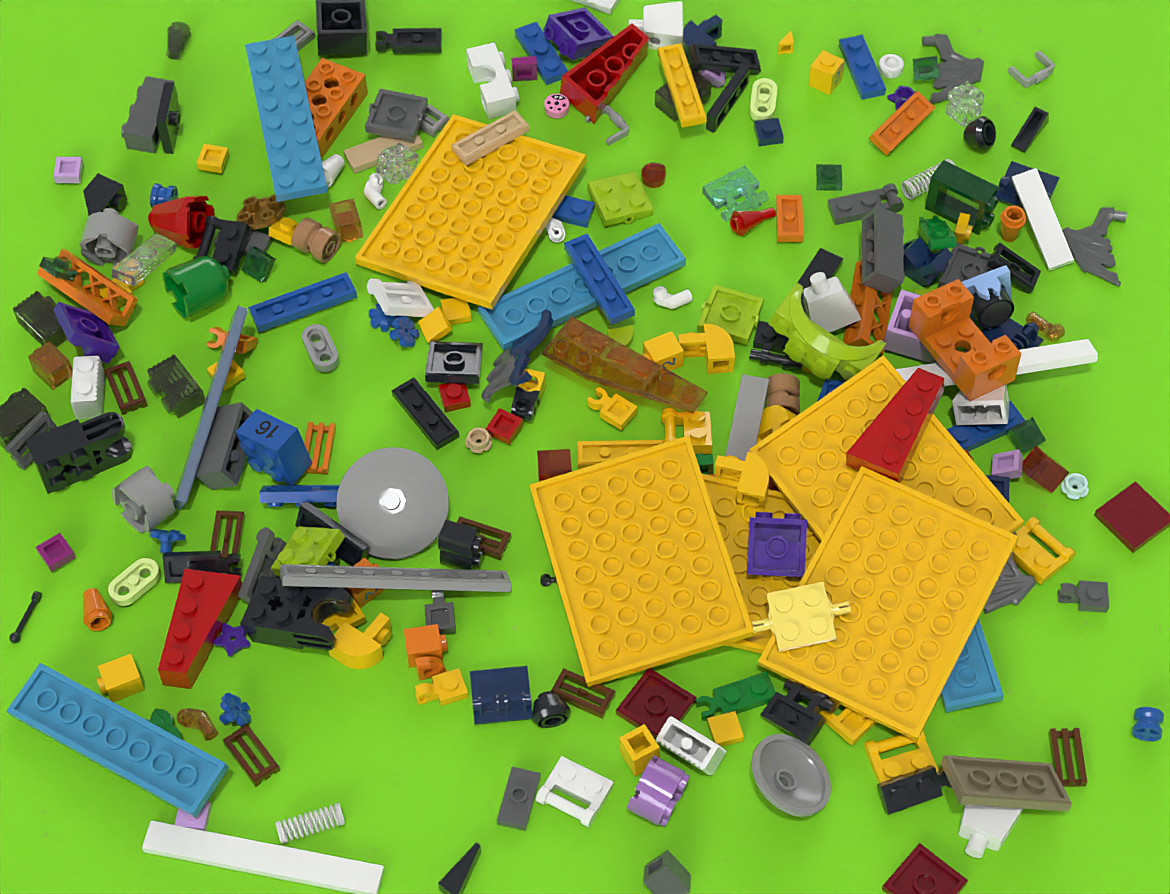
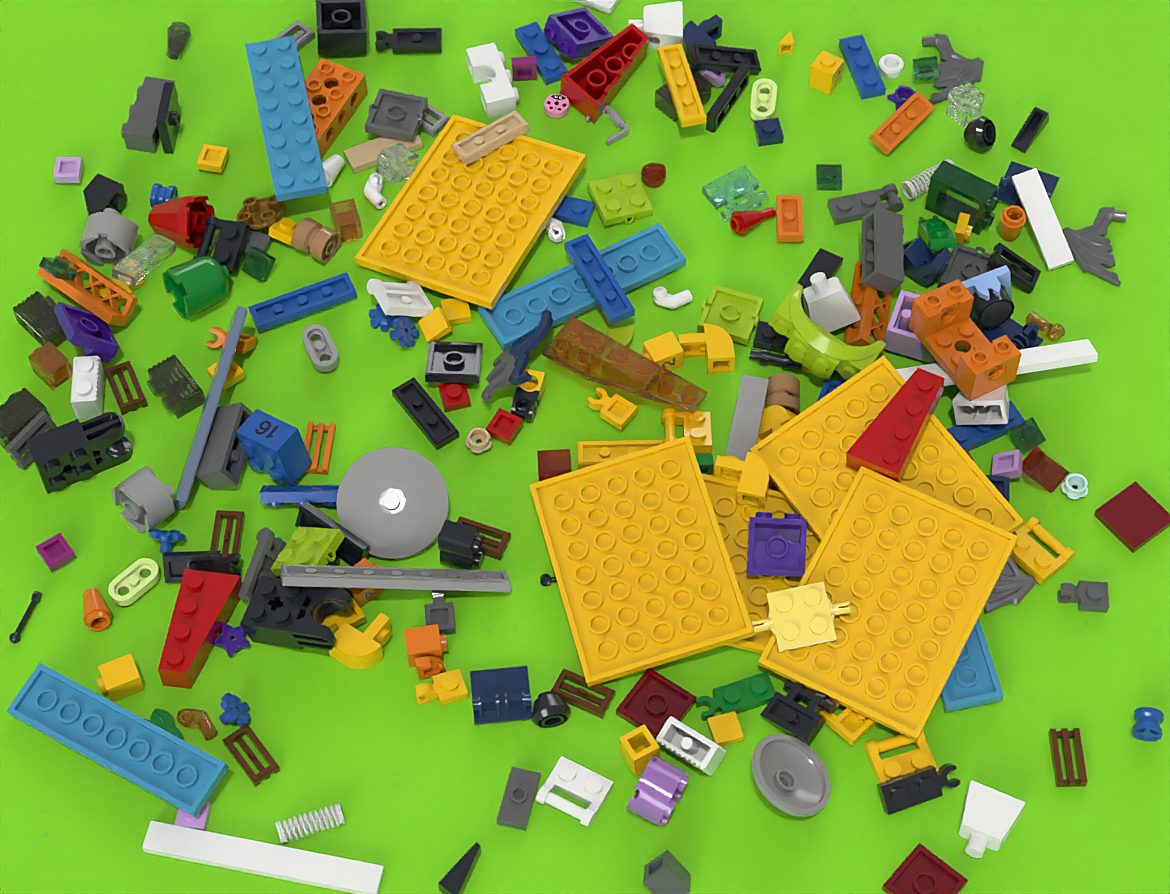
(1005, 783): dark tan plate -> none
(1037, 77): light grey piece -> none

